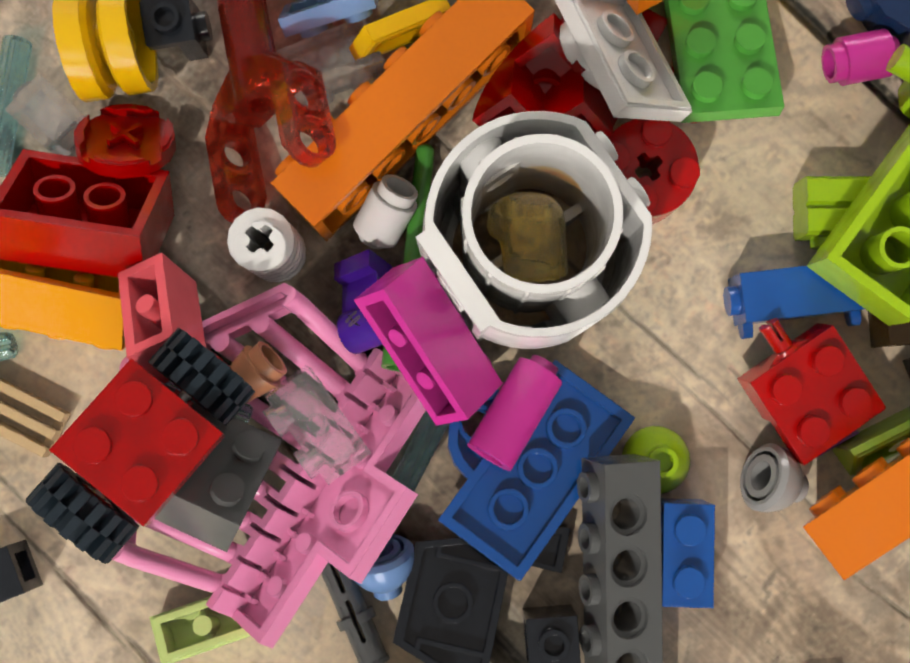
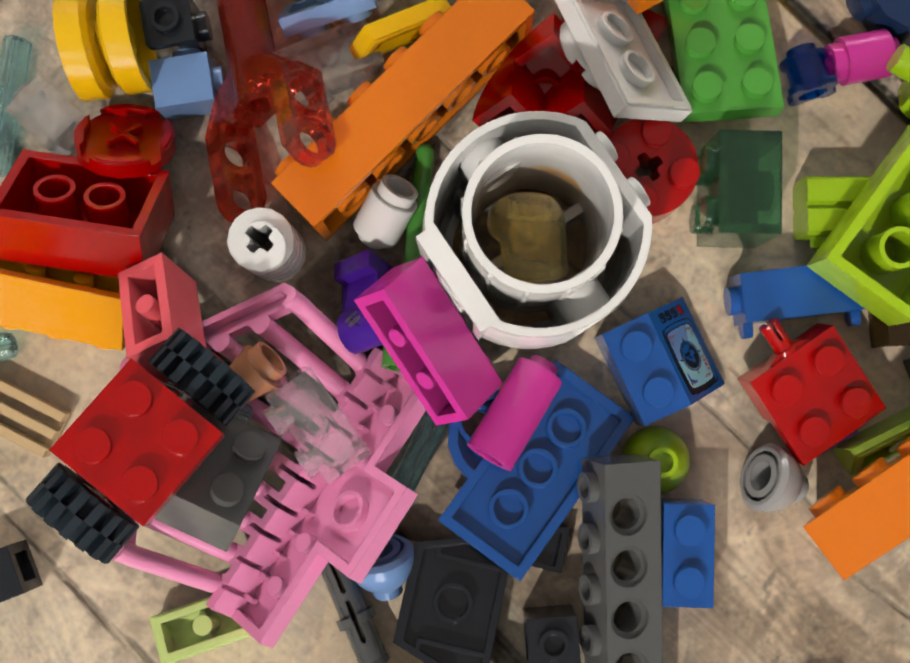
(185, 83): none -> medium blue brick
(660, 362): none -> blue slope
(739, 189): none -> clear green brick
(807, 74): none -> clear blue brick

